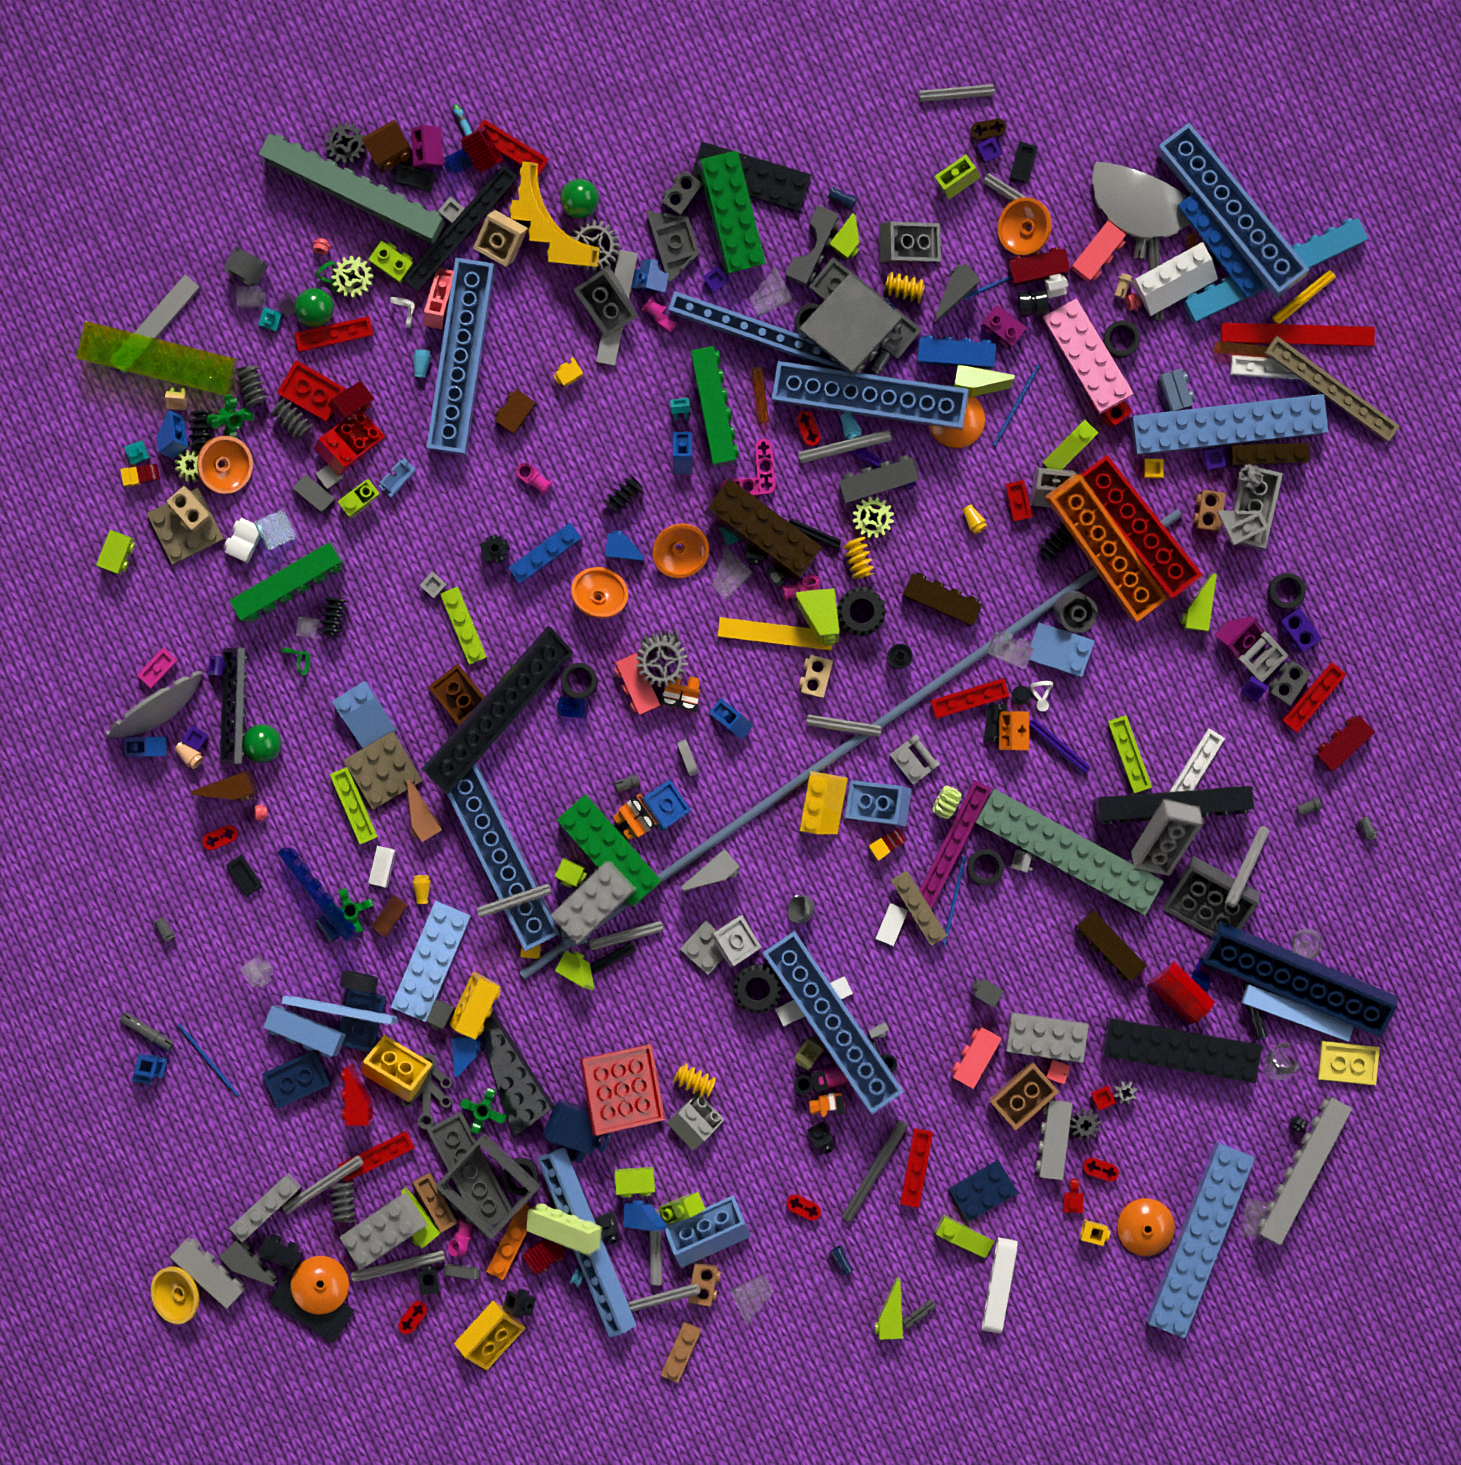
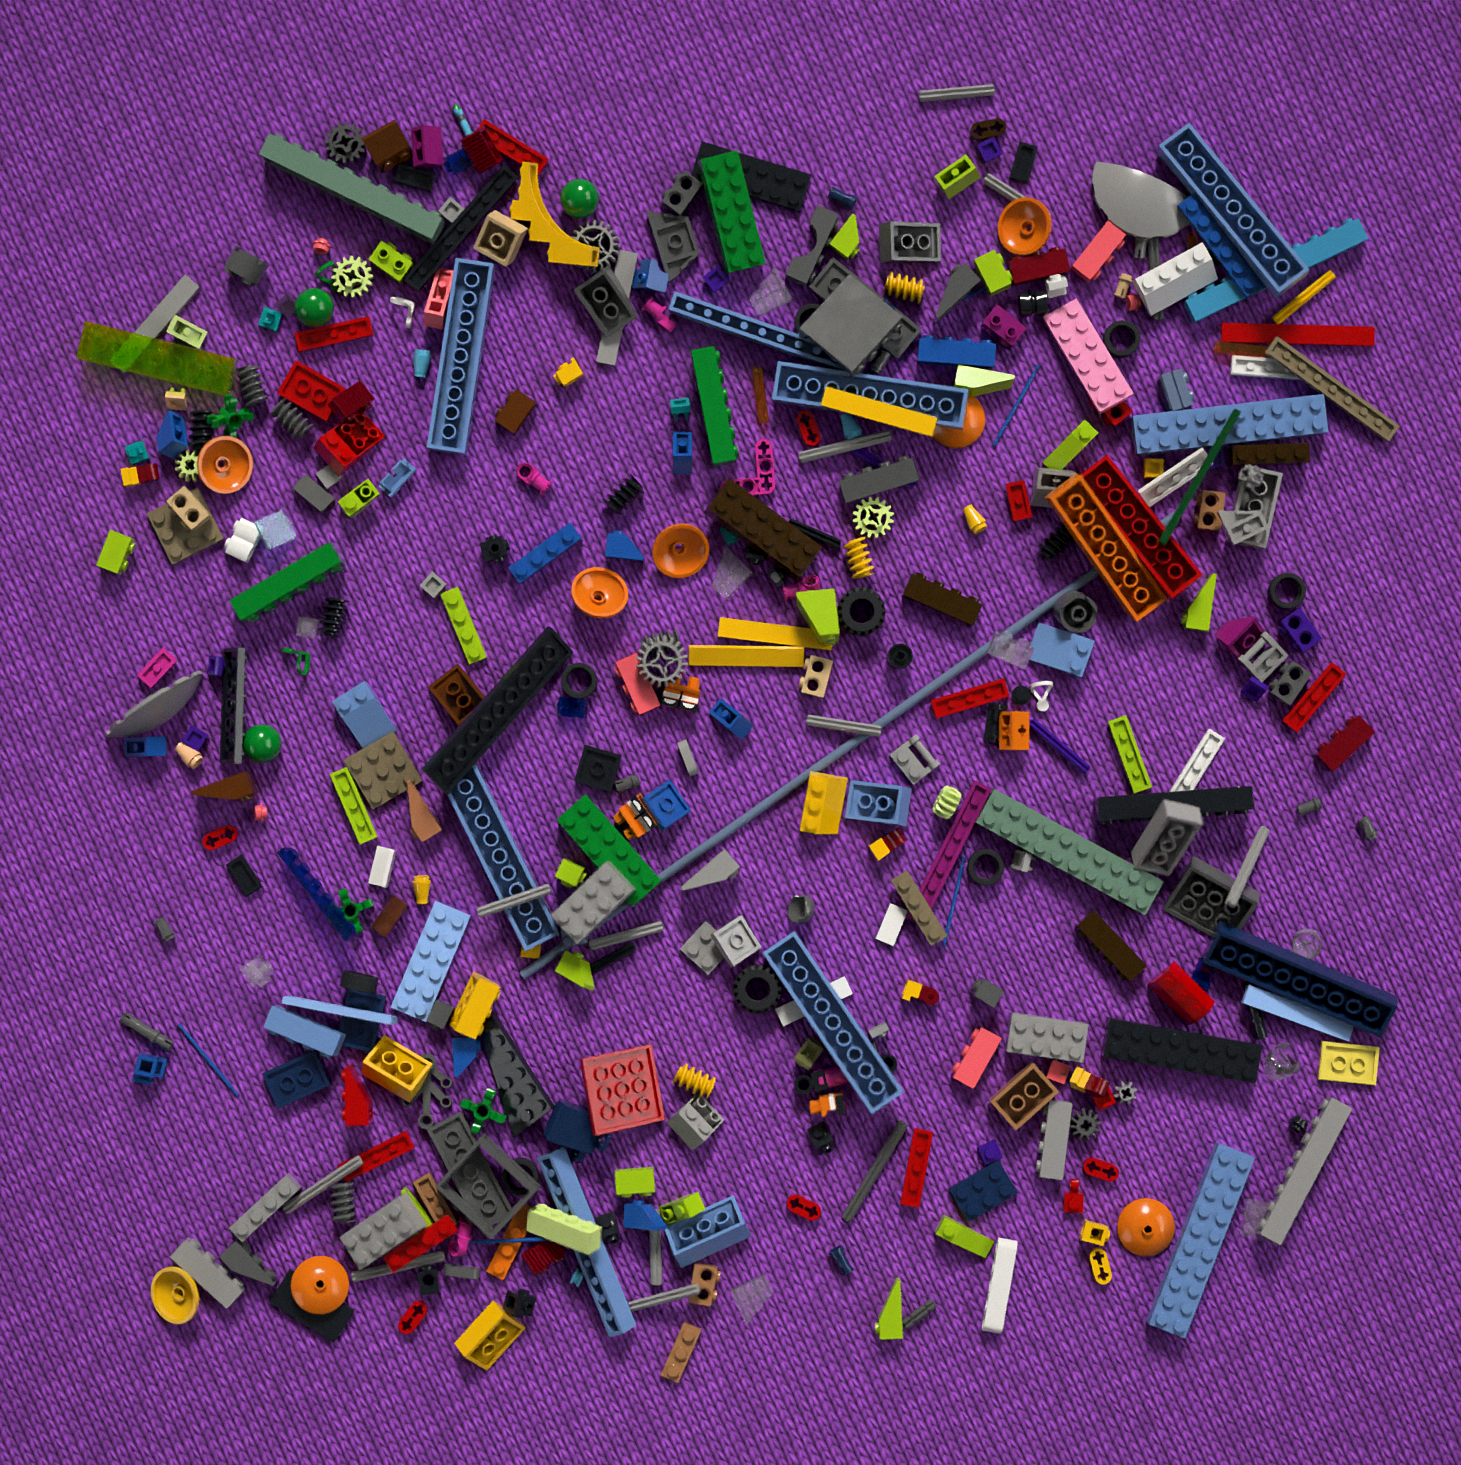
(186, 331): none -> yellowish green slope
(250, 297): clear brick -> none
(280, 1251): black brick -> none
(329, 932): dark blue pin -> none
(420, 1243): none -> red plate
(508, 1240): none -> blue piece
(598, 768): none -> black plate
(746, 655): none -> yellow tile
(879, 411): none -> yellow tile
(926, 993): none -> leg
(990, 1151): none -> dark purple plate
(993, 273): none -> lime brick
(1088, 1083): none -> leg
(1104, 1264): none -> yellow beam
(1173, 478): none -> white plate
(1199, 477): none -> dark green tile

